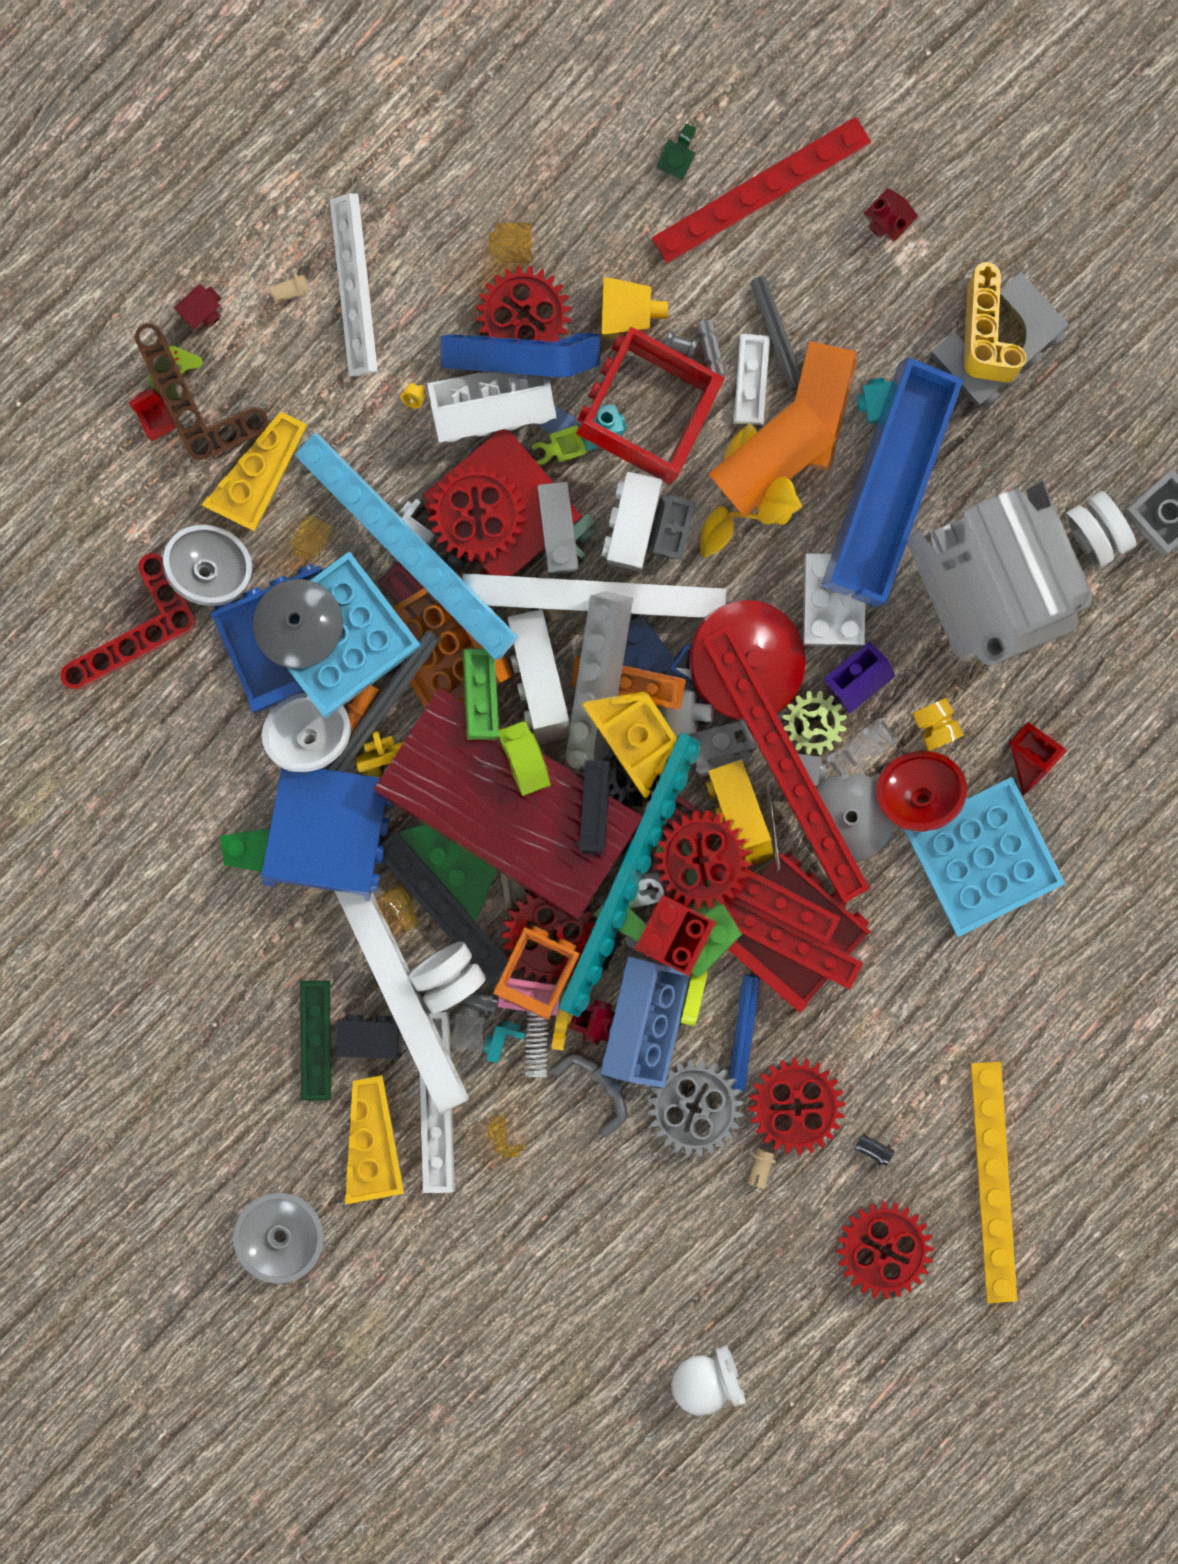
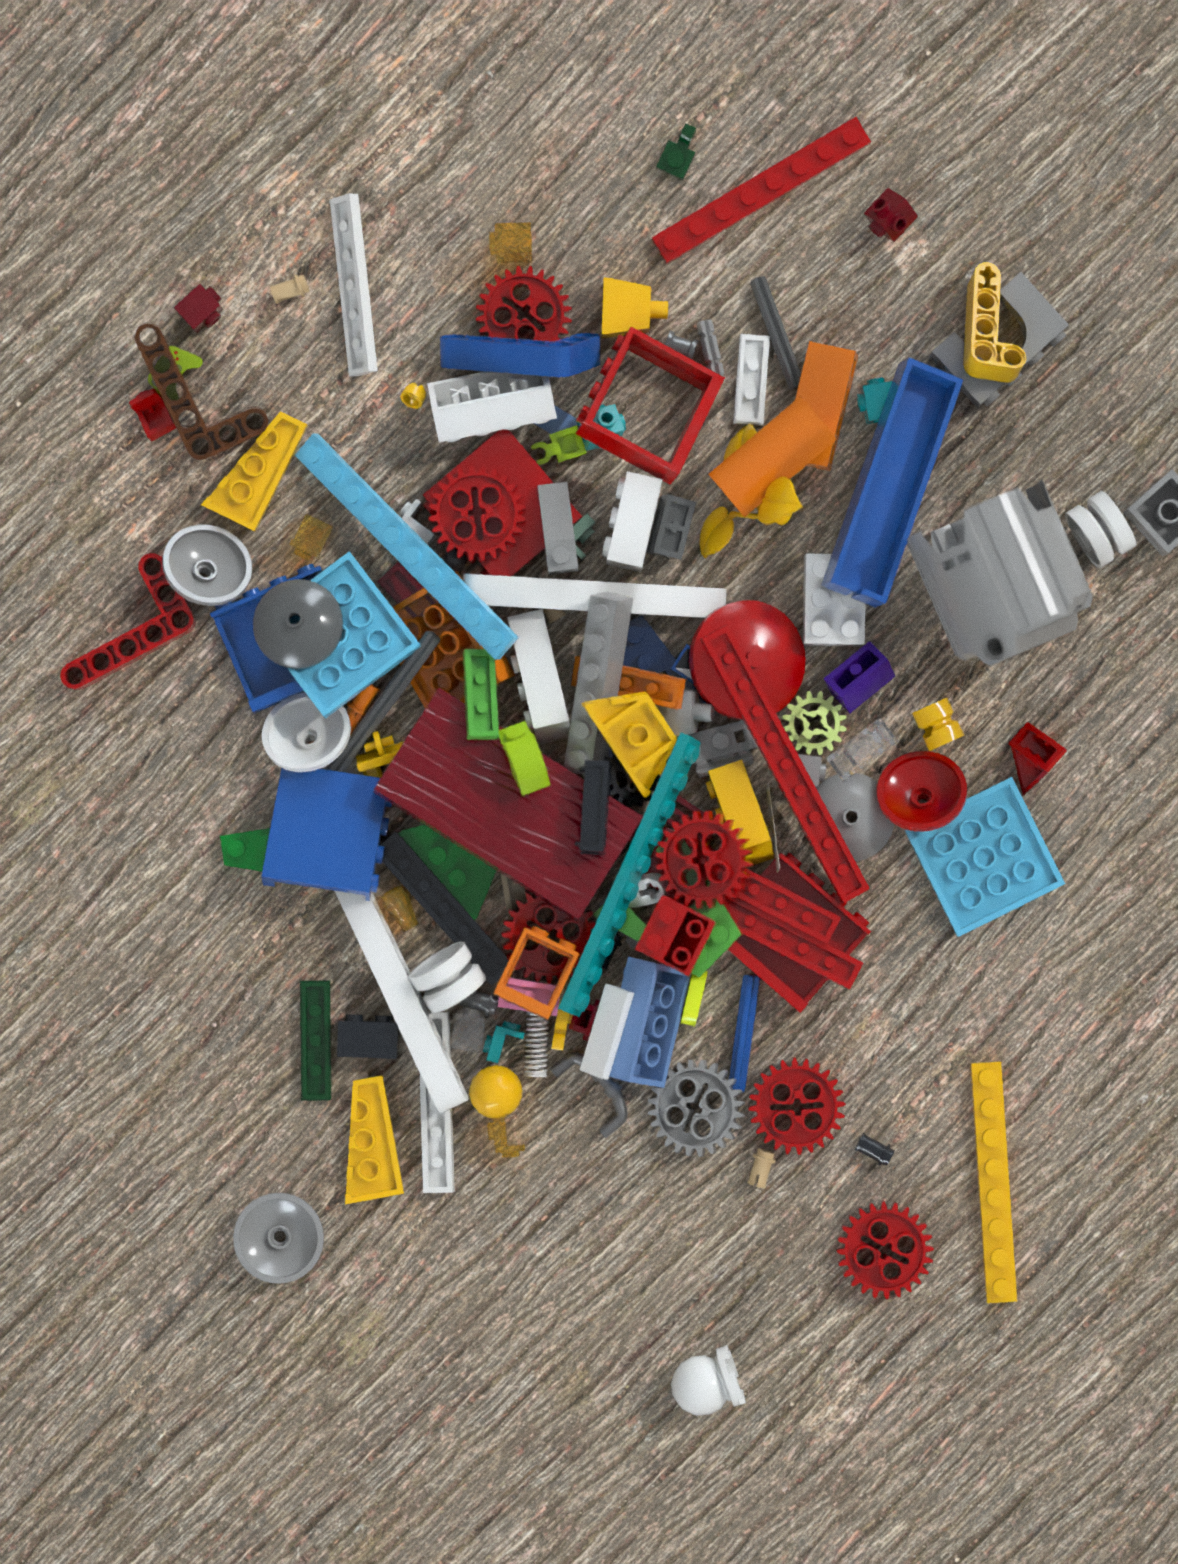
(495, 1091): none -> yellow piece
(606, 1031): none -> white tile

